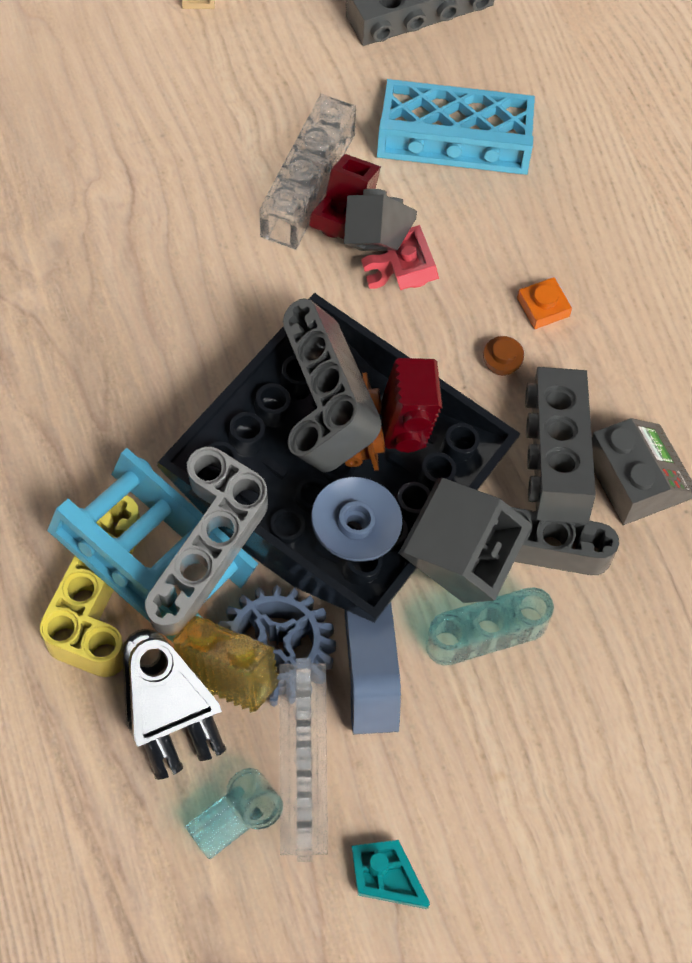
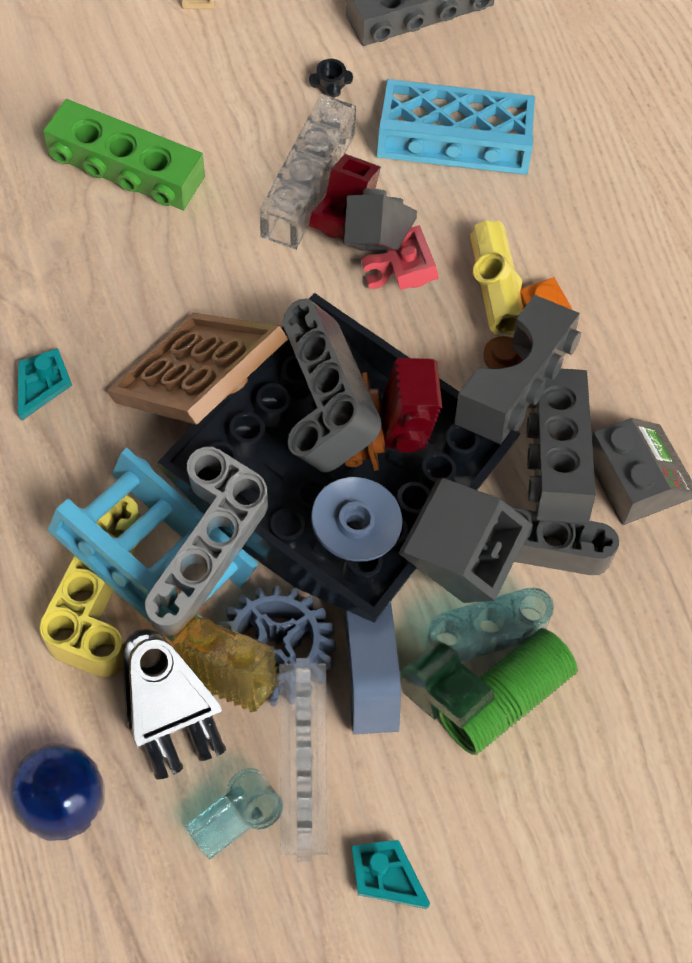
(40, 381): none -> teal piece
(56, 791): none -> clear blue cylinder
(124, 154): none -> bright green brick
(197, 366): none -> medium nougat plate
(331, 77): none -> black plate
(443, 684): none -> clear green brick
(496, 276): none -> light yellow piece
(498, 398): none -> dark grey arch
(518, 685): none -> bright green piece

